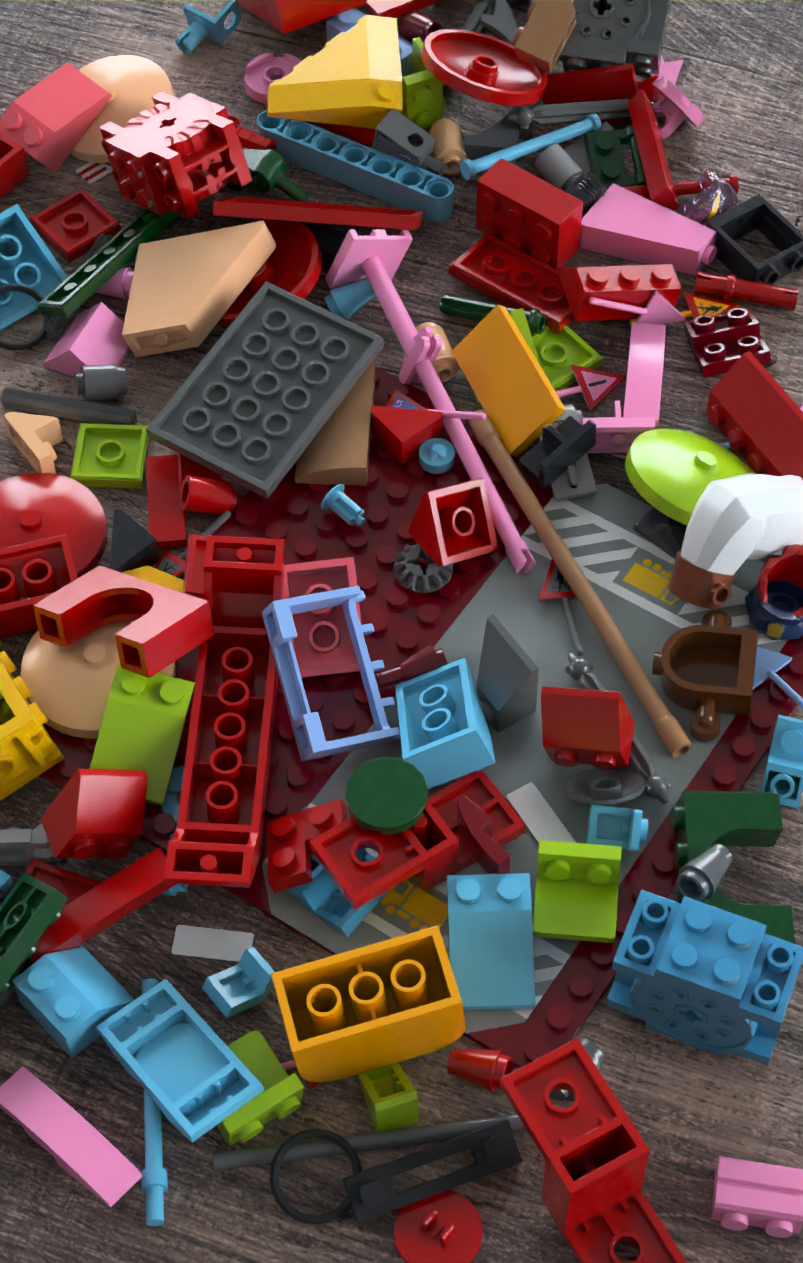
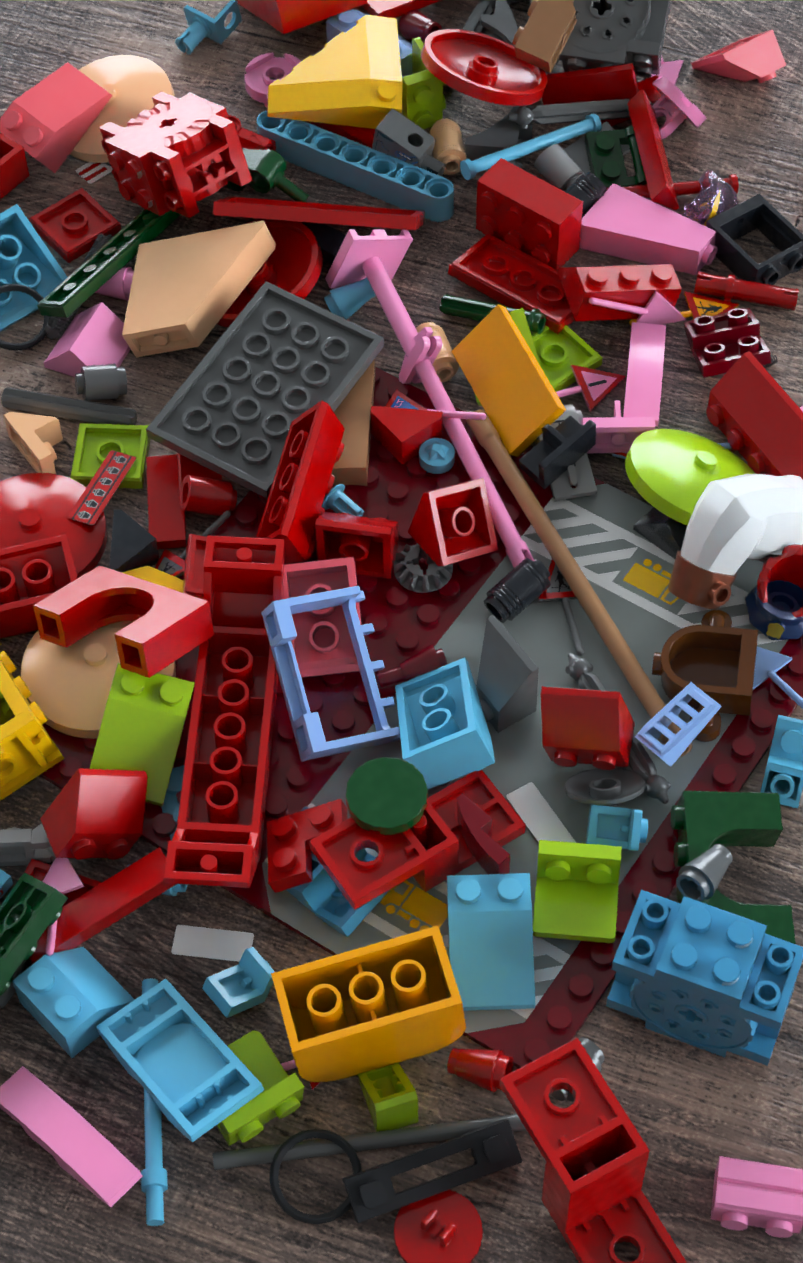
(64, 879): none -> bright pink piece
(102, 487): none -> red sticker
(303, 481): none -> red slope
(368, 540): none -> red slope
(517, 590): none -> black head
(677, 742): none -> light blue slope
(745, 59): none -> coral slope

